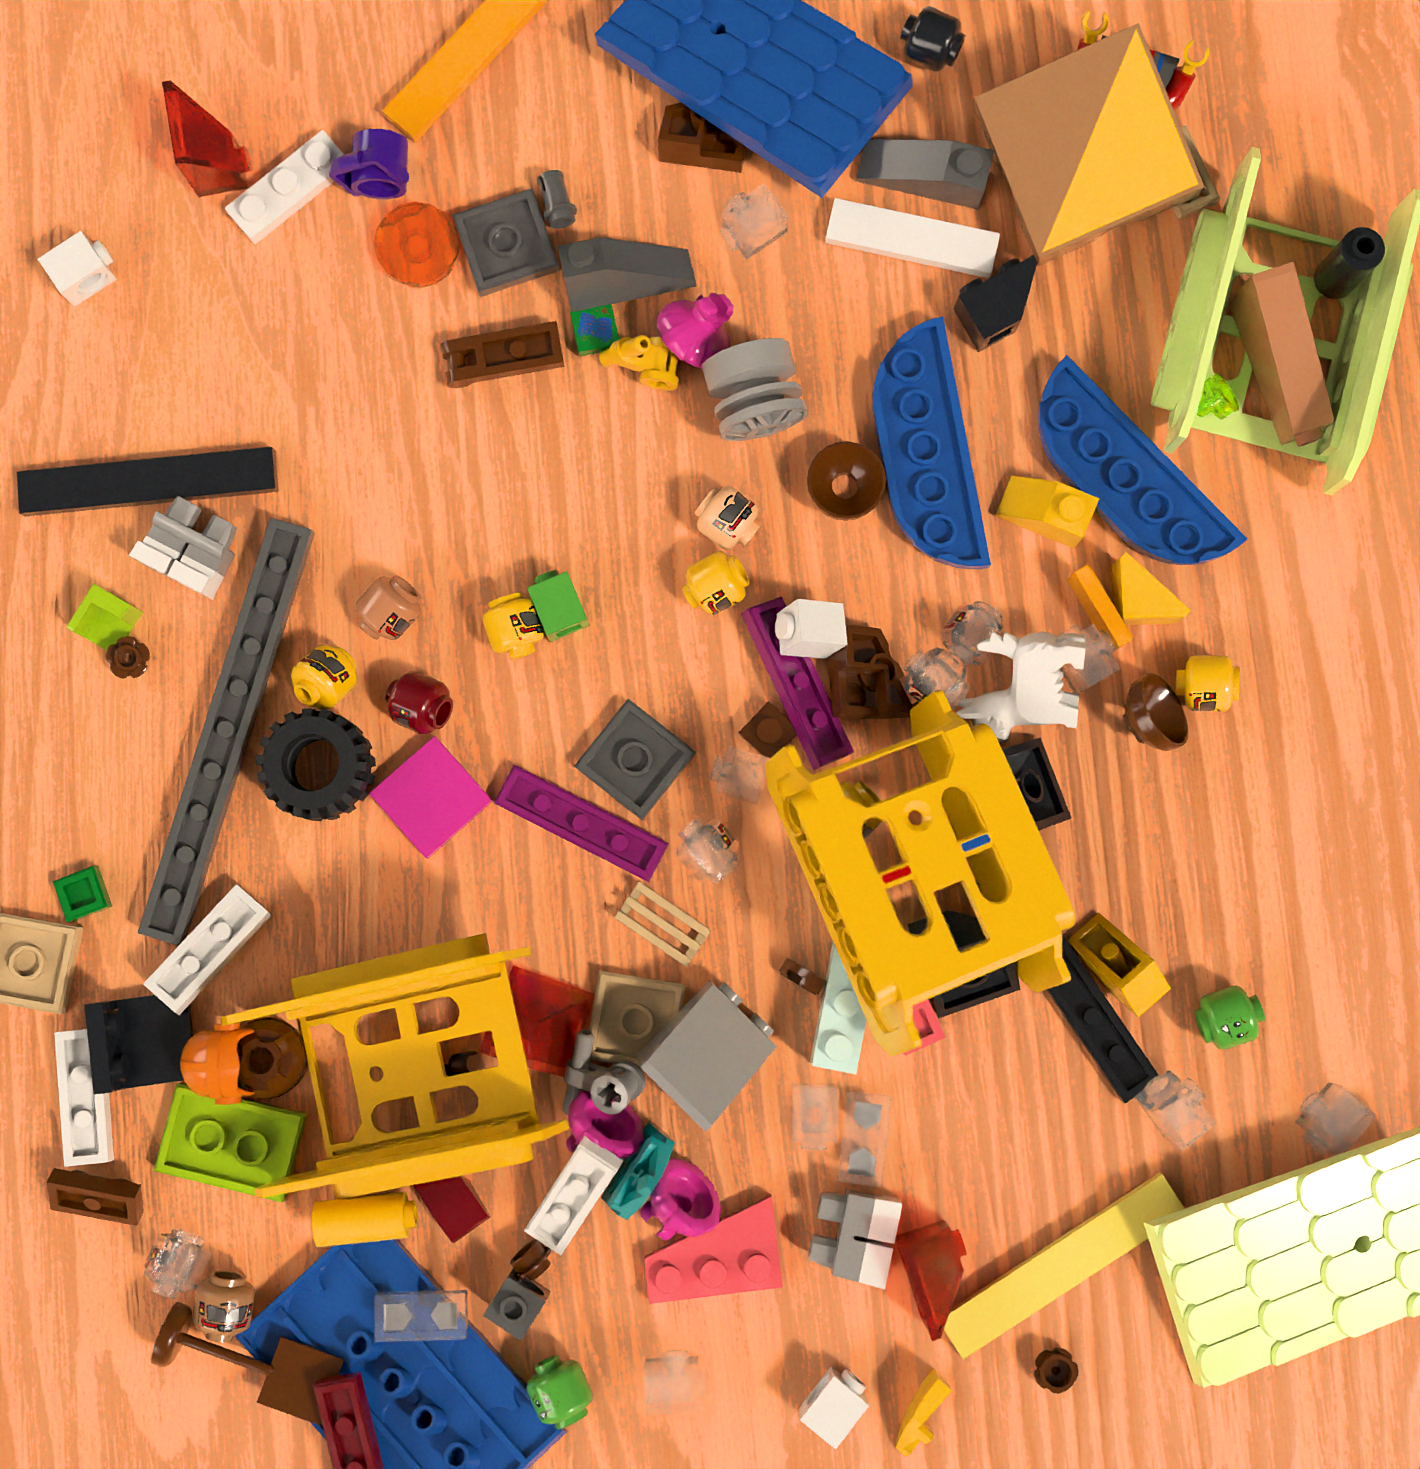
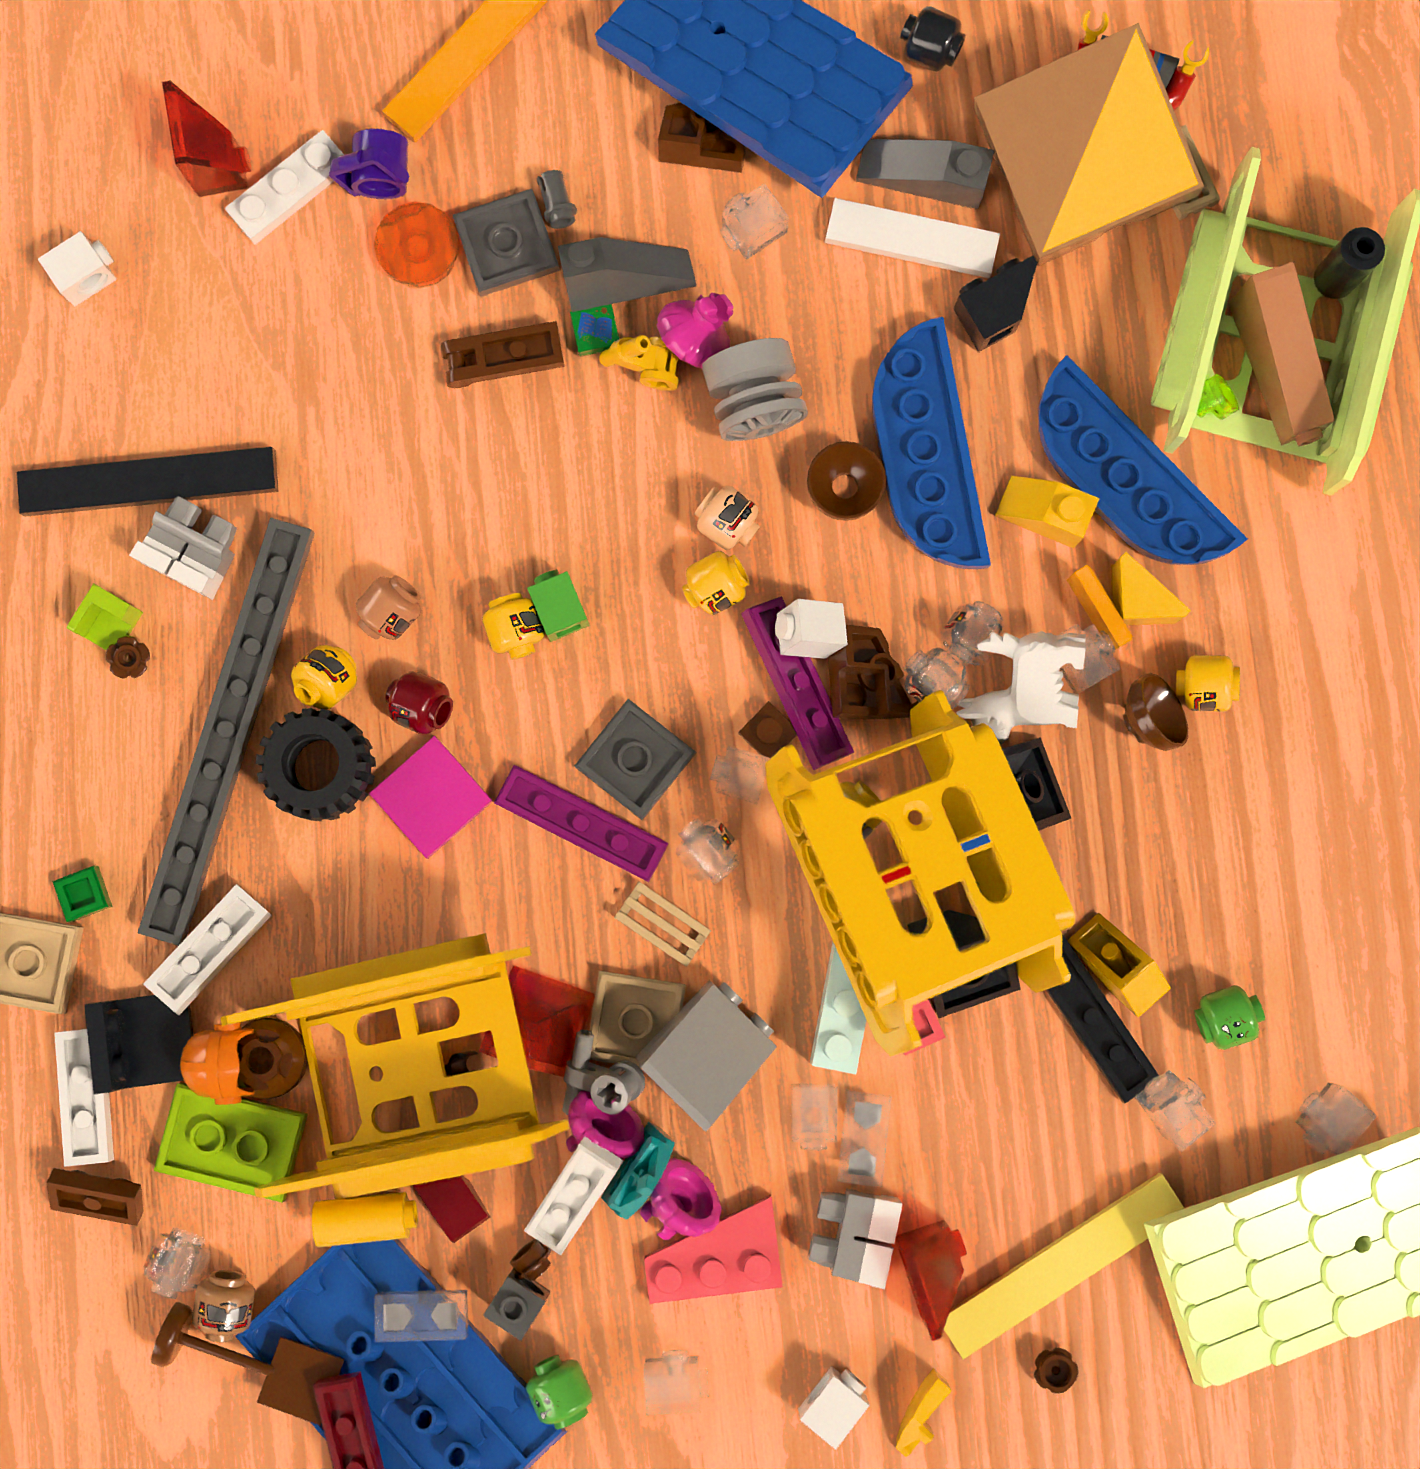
(802, 976): reddish brown tile -> none

